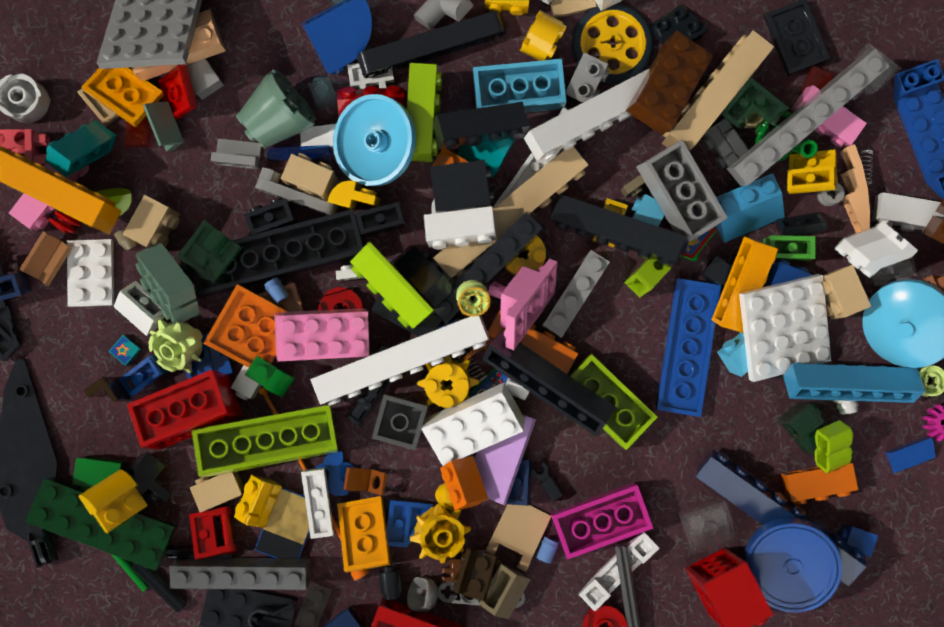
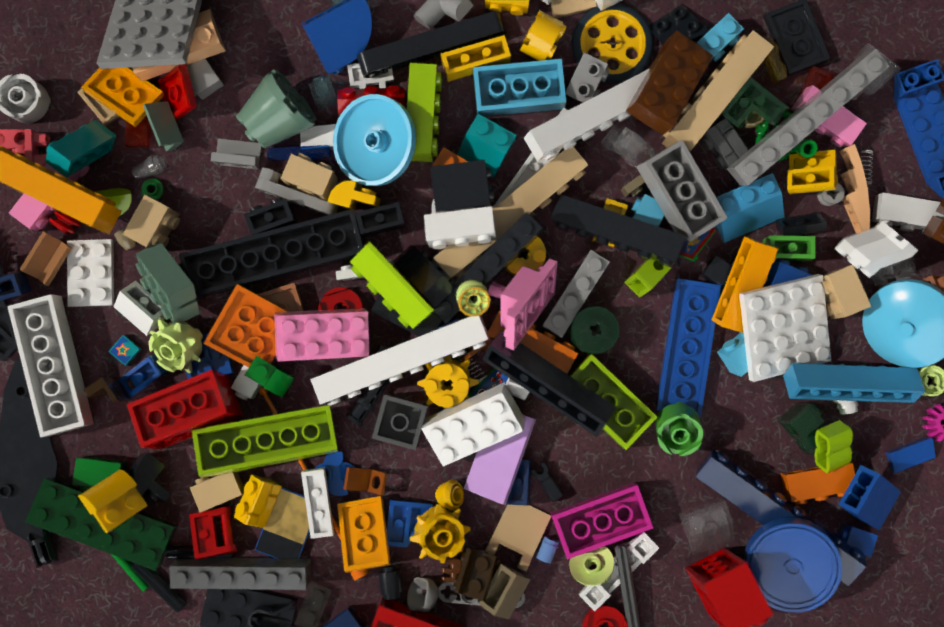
(50, 365): none -> white brick
(151, 166): none -> clear cone
(159, 189): none -> green plate
(209, 252): clear green plate -> none
(276, 290): medium blue piece -> none
(460, 62): none -> yellow brick
(463, 483): orange brick -> none
(480, 125): black brick -> none
(581, 334): none -> clear green wheel
(601, 558): none -> yellowish green dish
(628, 144): none -> clear brick
(679, 429): none -> bright green brick
(724, 33): none -> medium azure brick
(776, 70): none -> clear yellow plate
(869, 497): none -> blue brick

